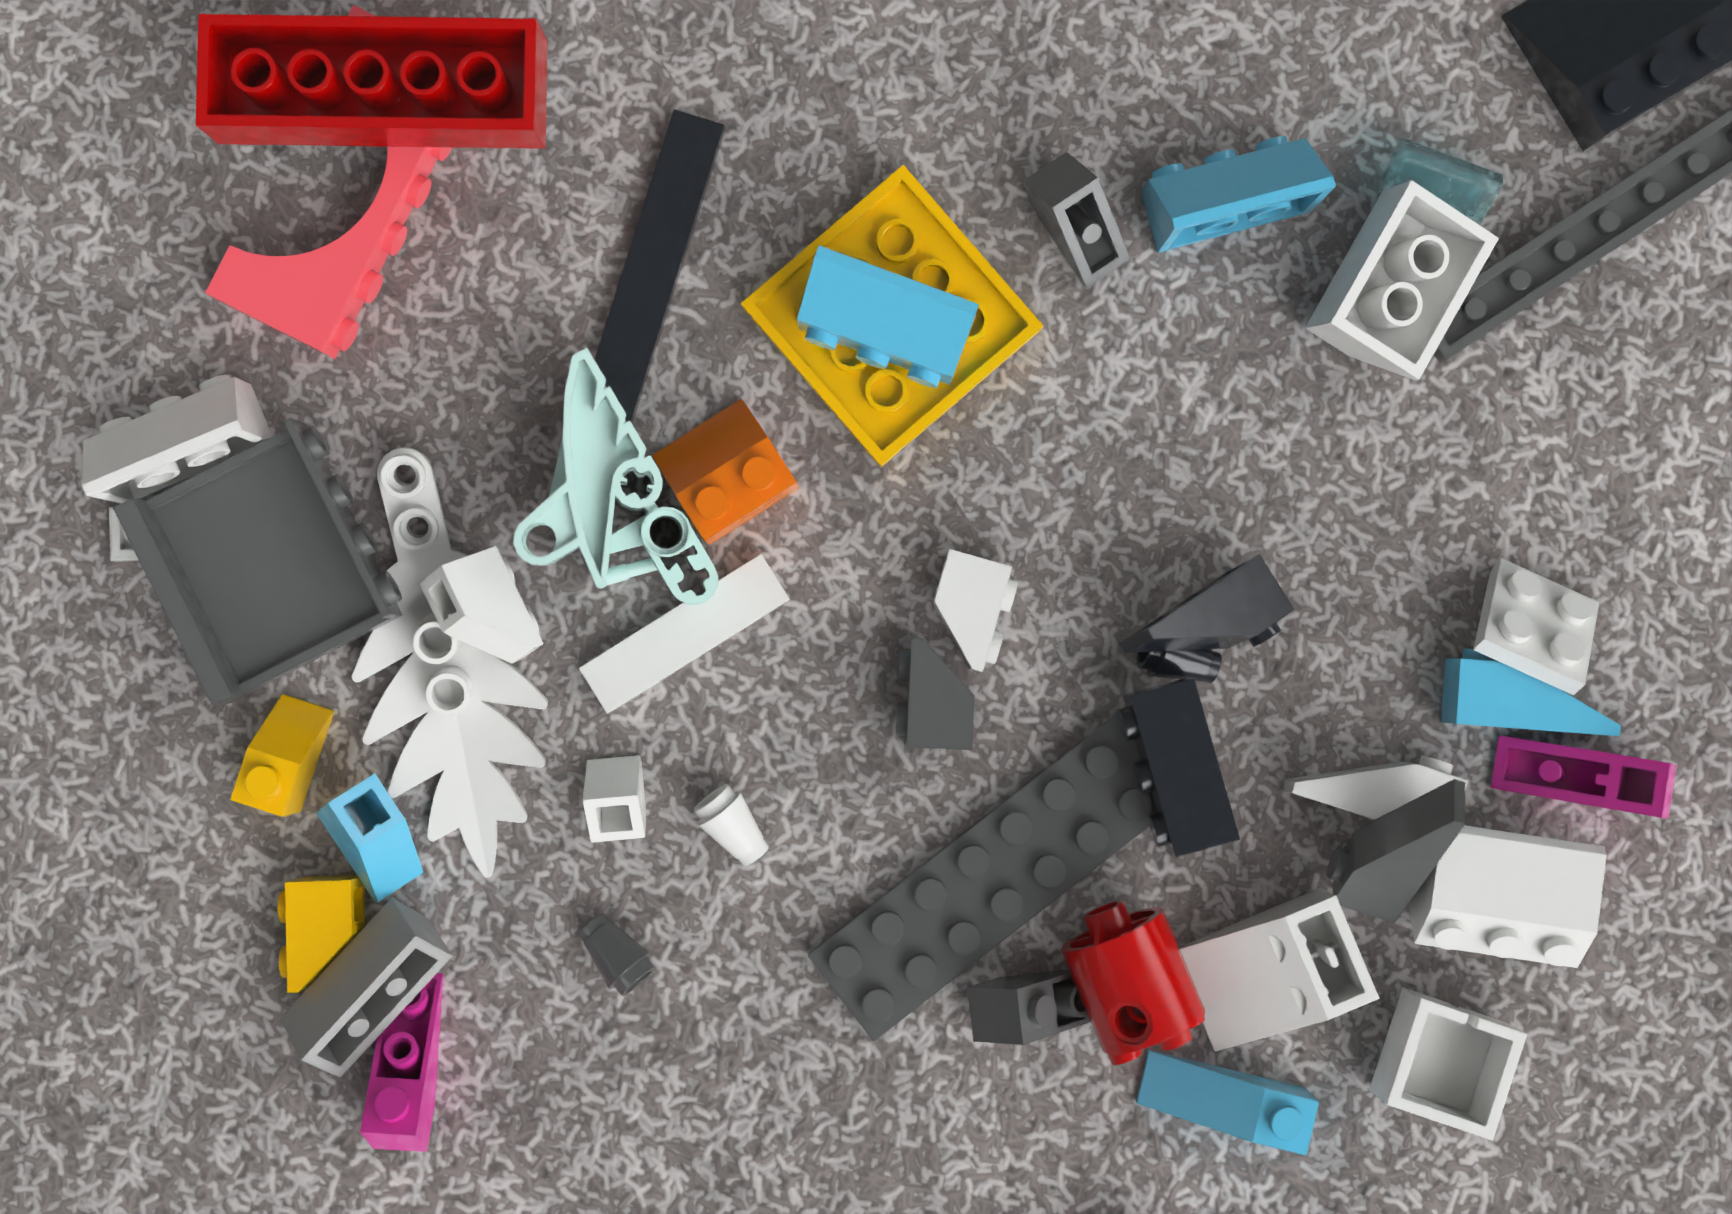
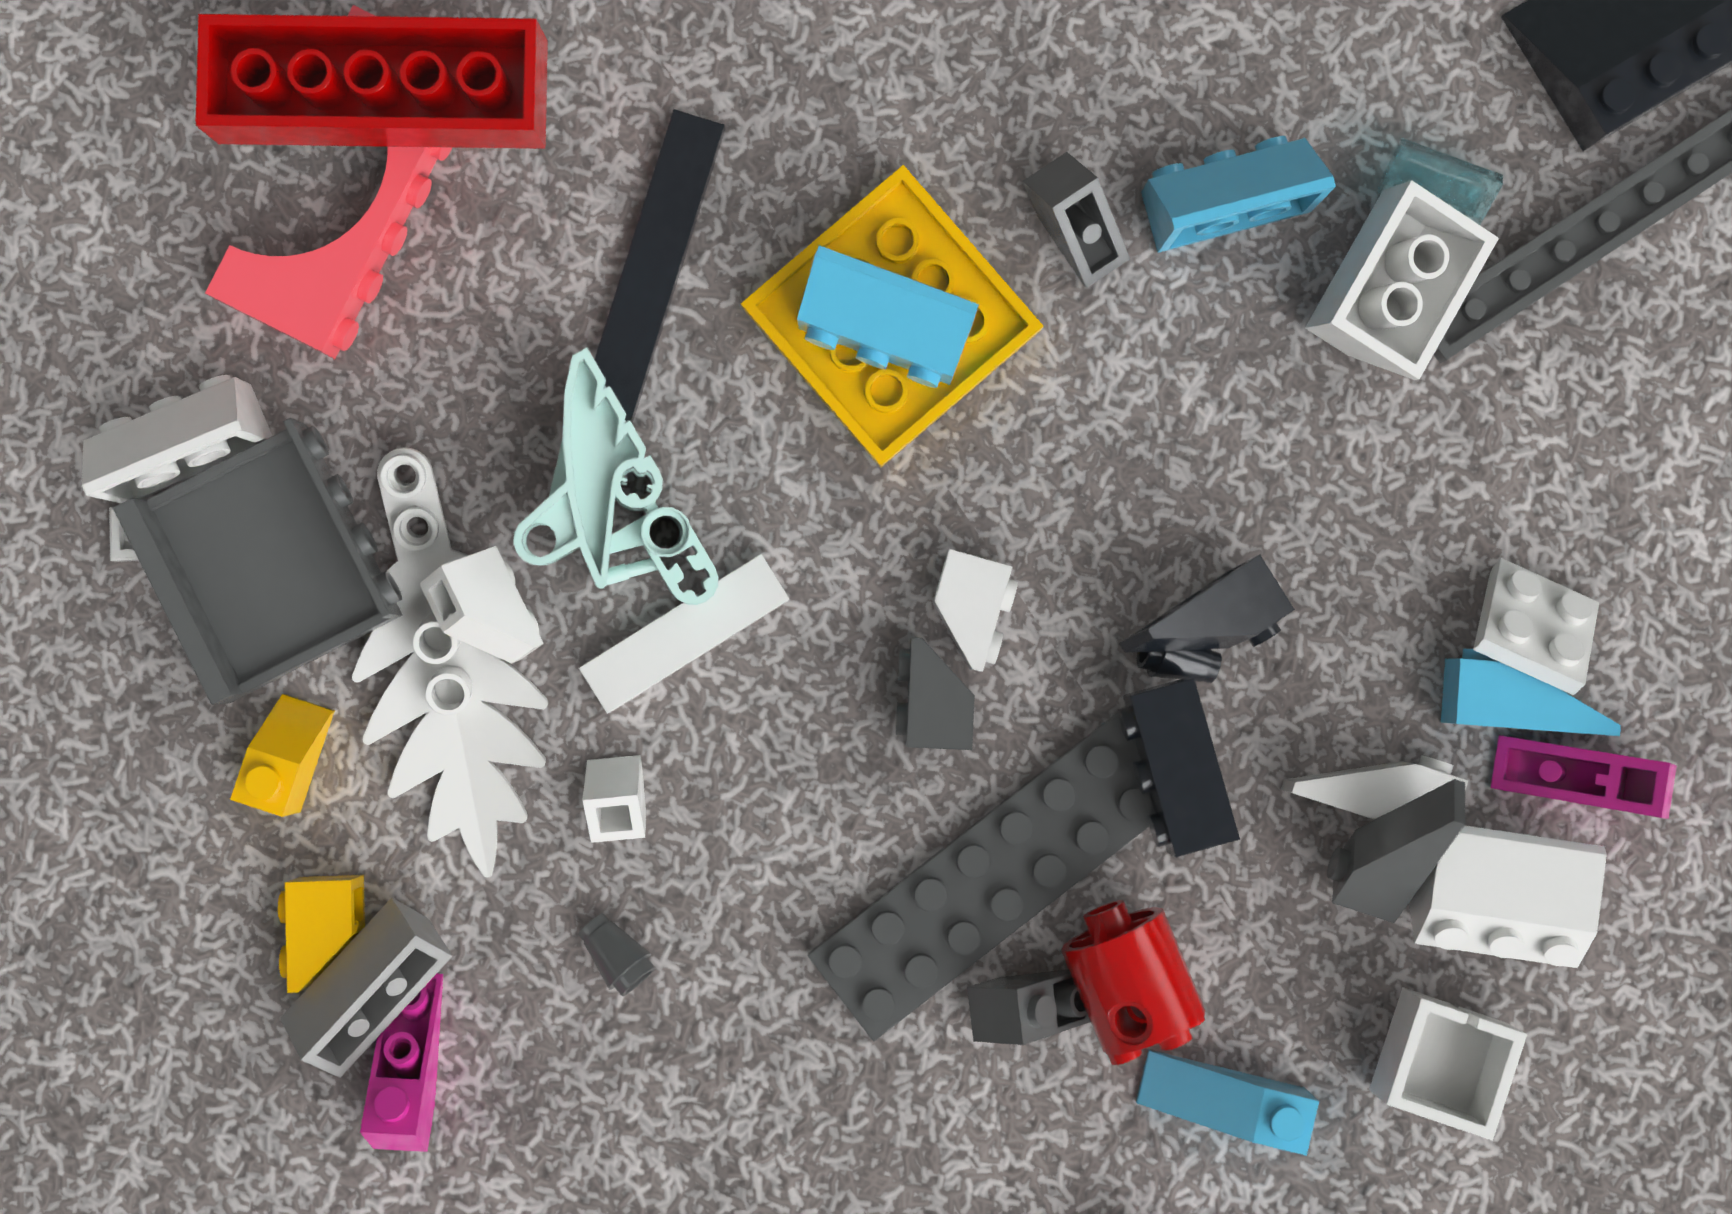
(372, 837): medium azure slope -> none
(725, 472): orange slope -> none
(731, 824): white cone -> none
(1278, 971): white slope -> none

